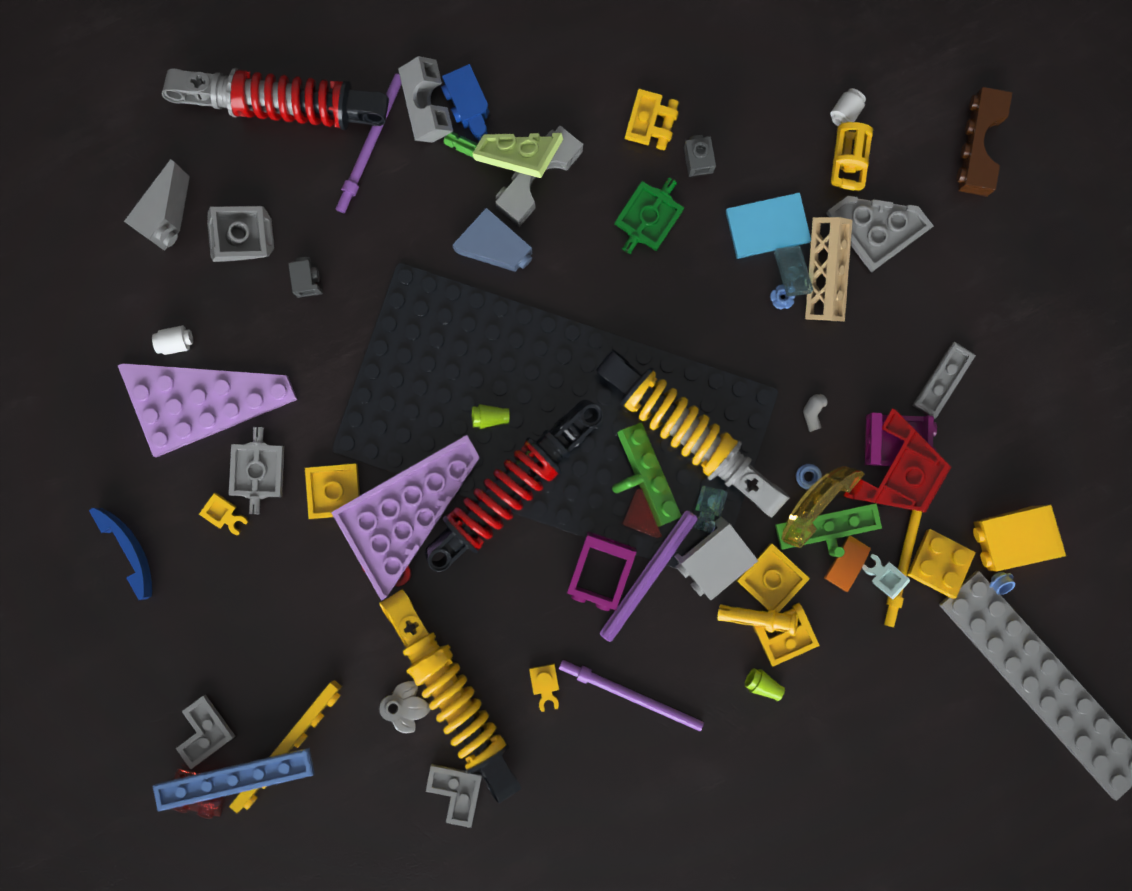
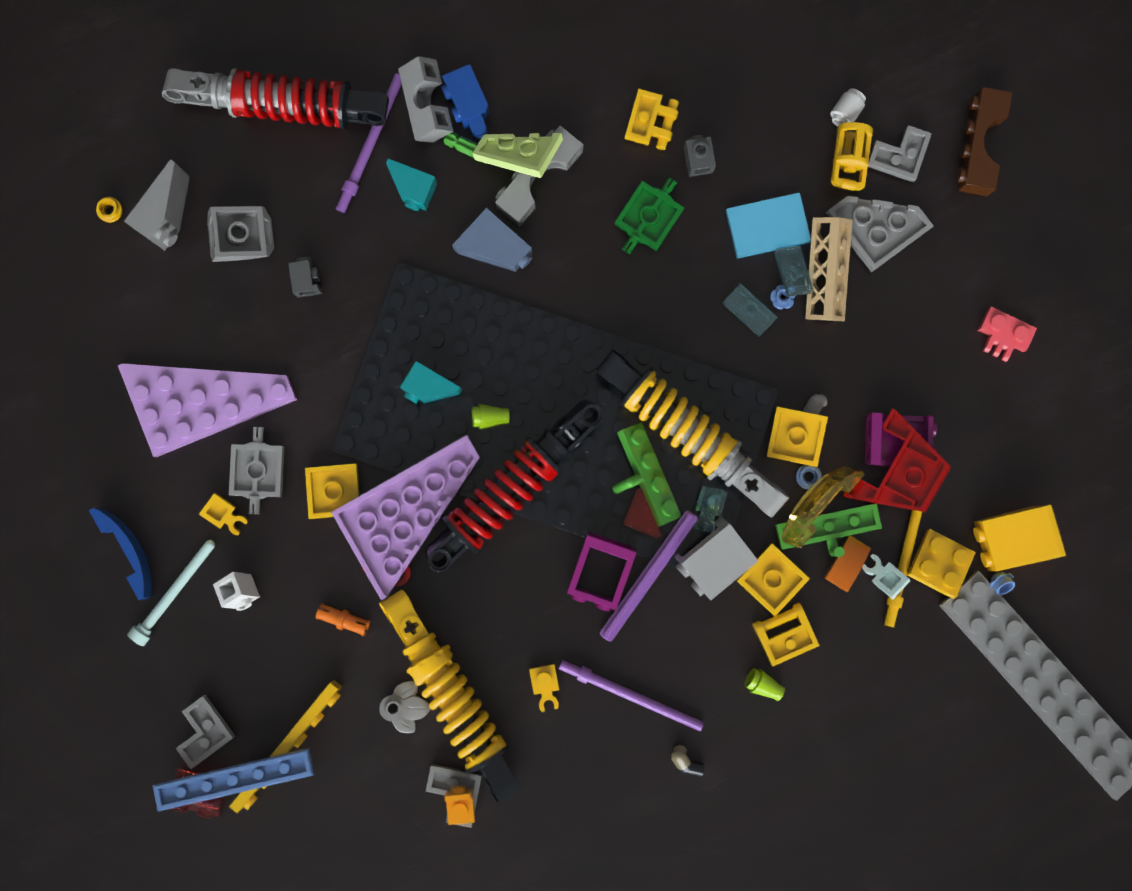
(104, 204): none -> yellow plate
(141, 633): none -> light aqua piece
(172, 340): white brick -> none
(236, 591): none -> white brick
(342, 619): none -> orange pin
(413, 185): none -> teal slope
(427, 385): none -> teal slope
(460, 805): none -> light orange bracket
(683, 762): none -> dark tan arm
(749, 310): none -> clear light blue plate
(770, 620): yellow pin -> none
(797, 436): none -> yellow plate
(901, 161): none -> light grey plate
(944, 380): light grey tile -> none
(1005, 333): none -> coral hinge

